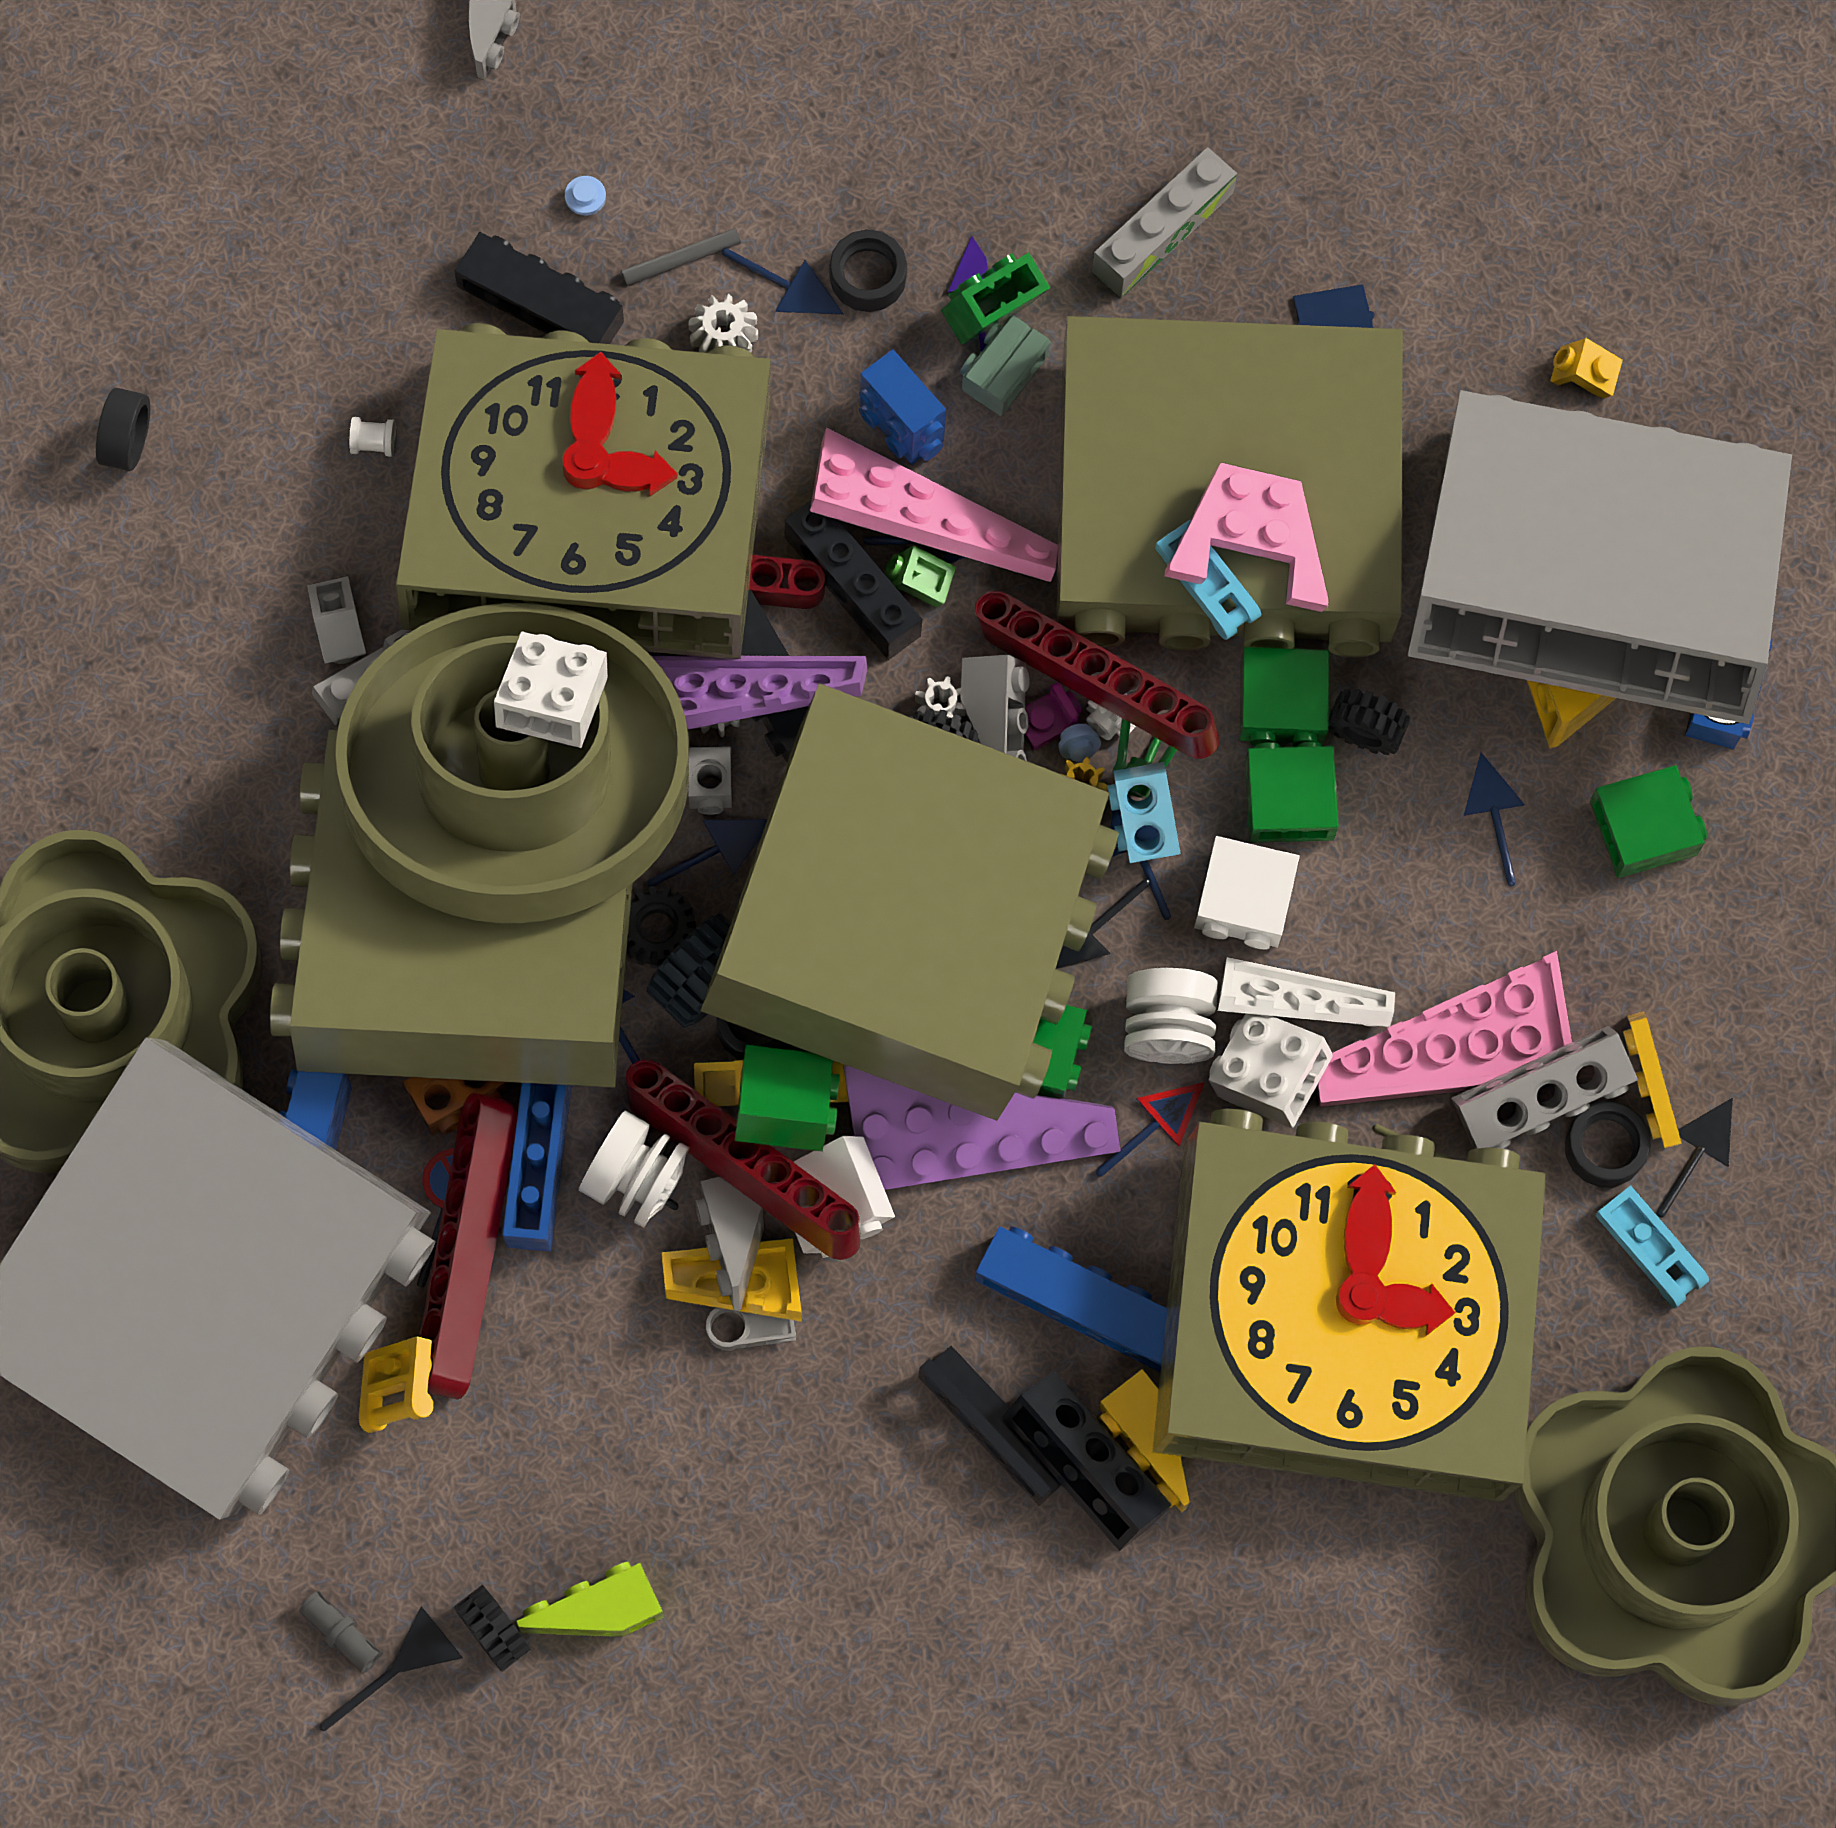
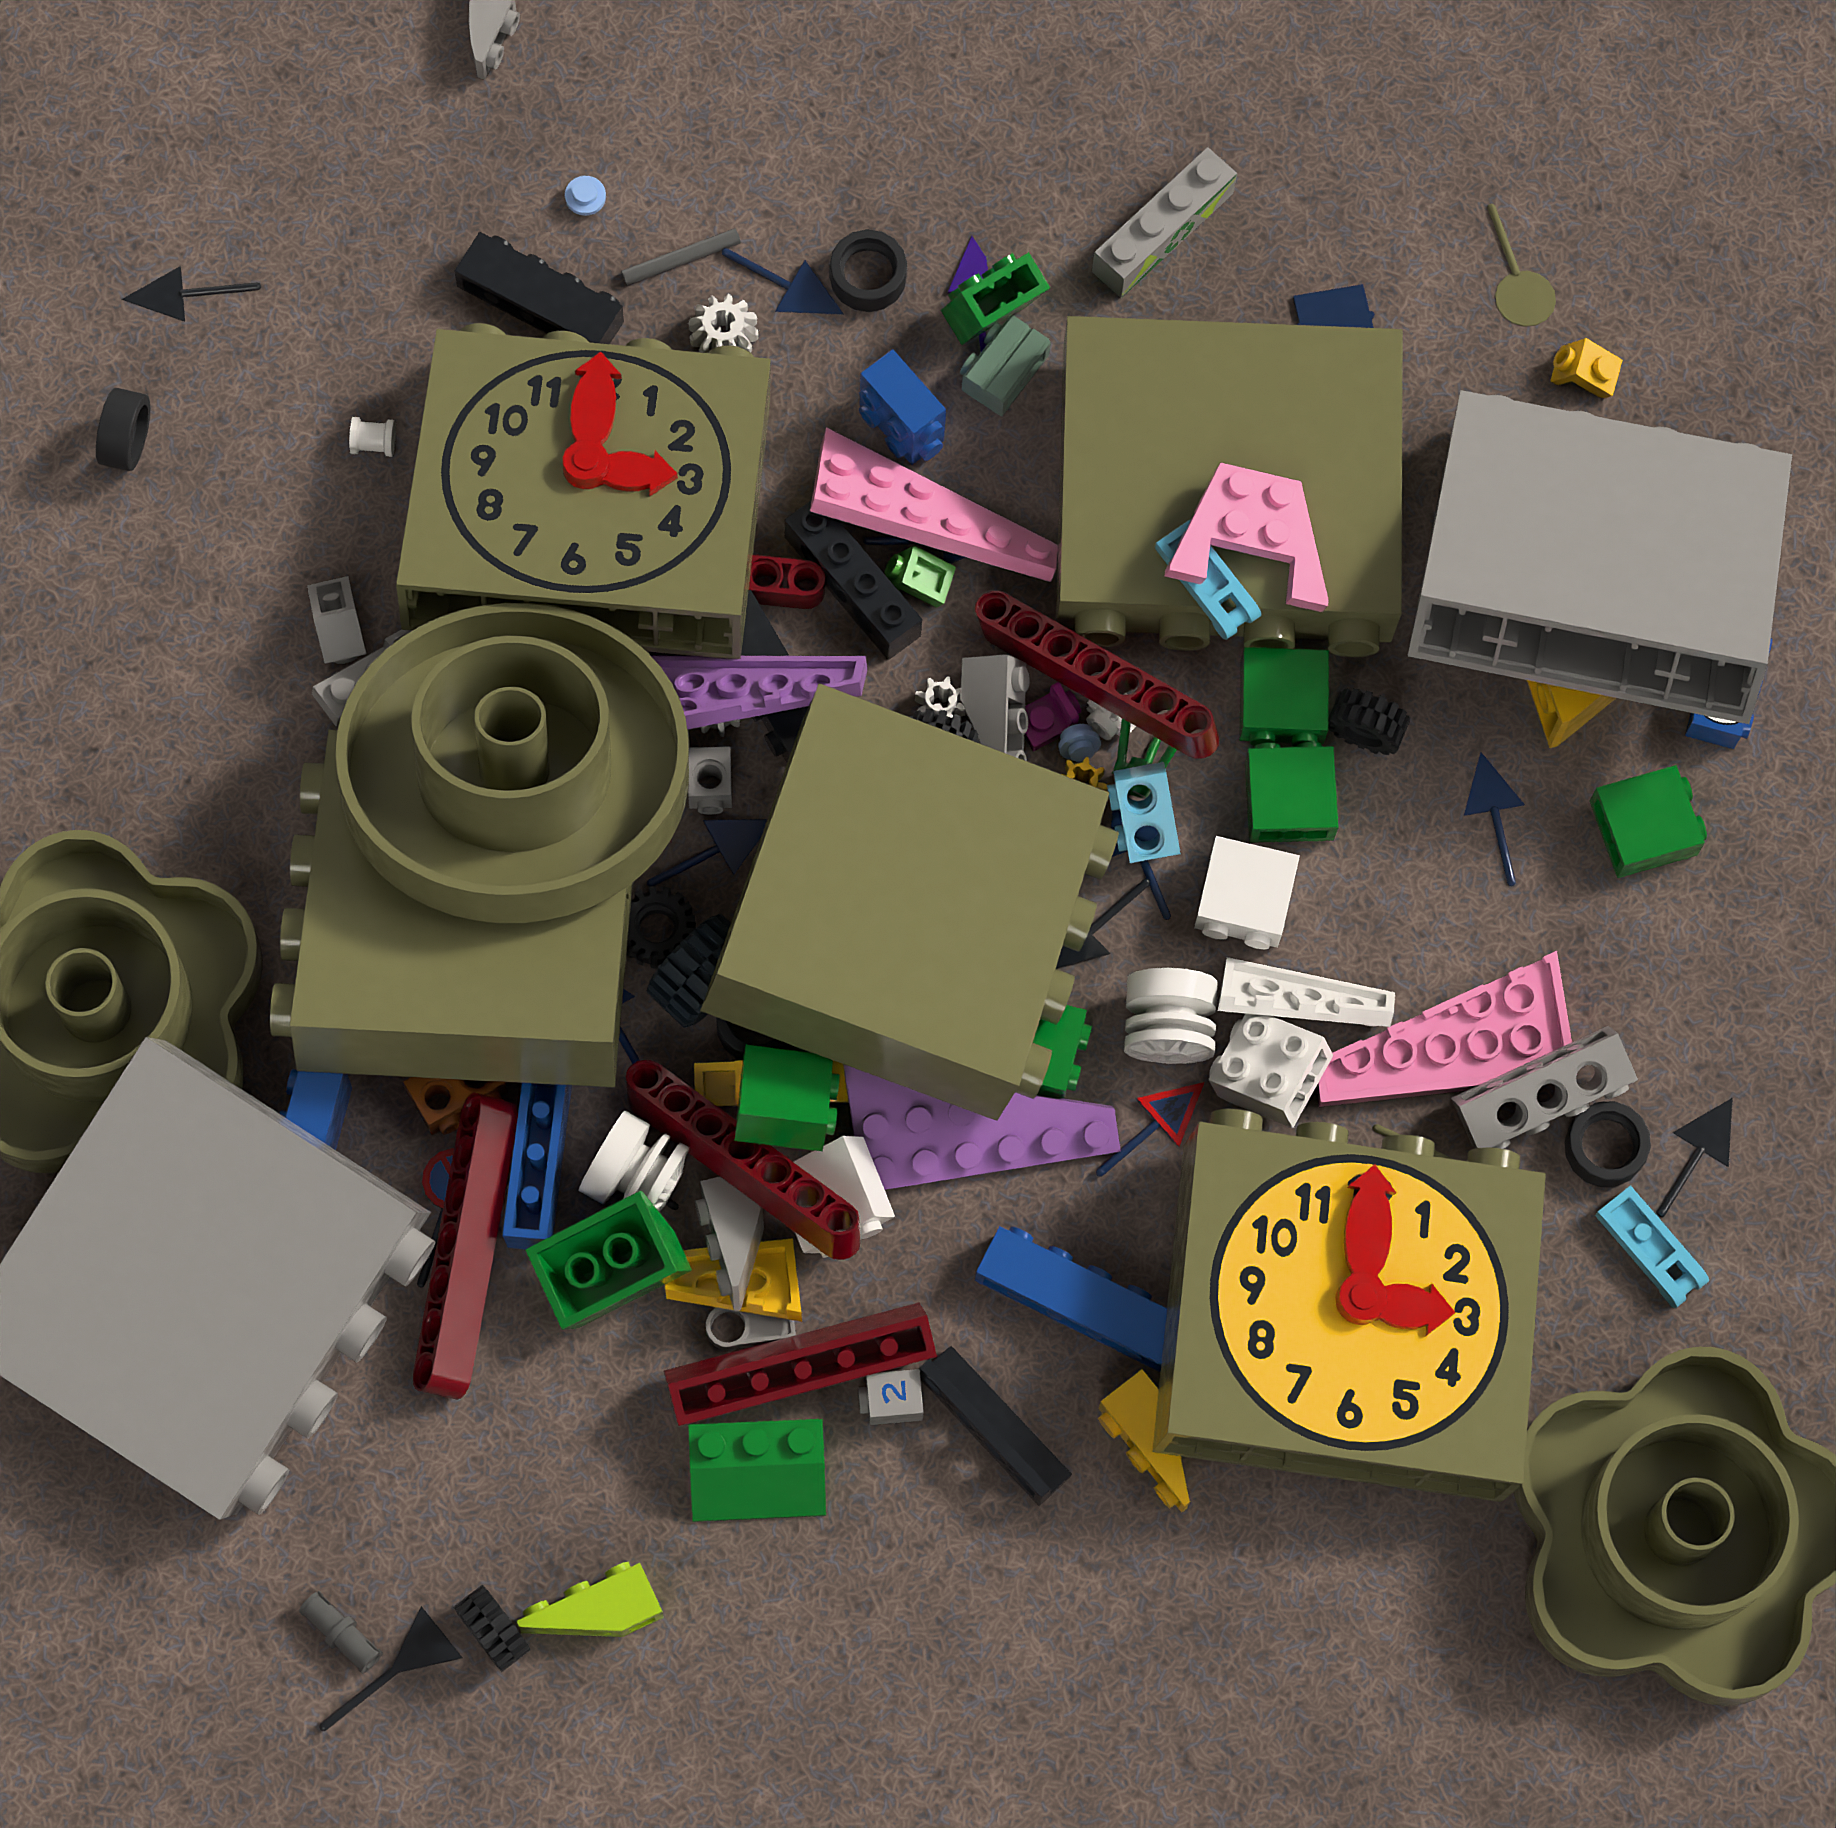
(167, 294): none -> black piece
(392, 1370): yellow plate -> none
(551, 689): white brick -> none
(607, 1261): none -> green slope
(757, 1470): none -> green slope
(800, 1363): none -> dark red brick
(892, 1397): none -> light grey brick
(1086, 1460): black brick -> none
(1523, 295): none -> olive piece
(1651, 1080): yellow wing -> none

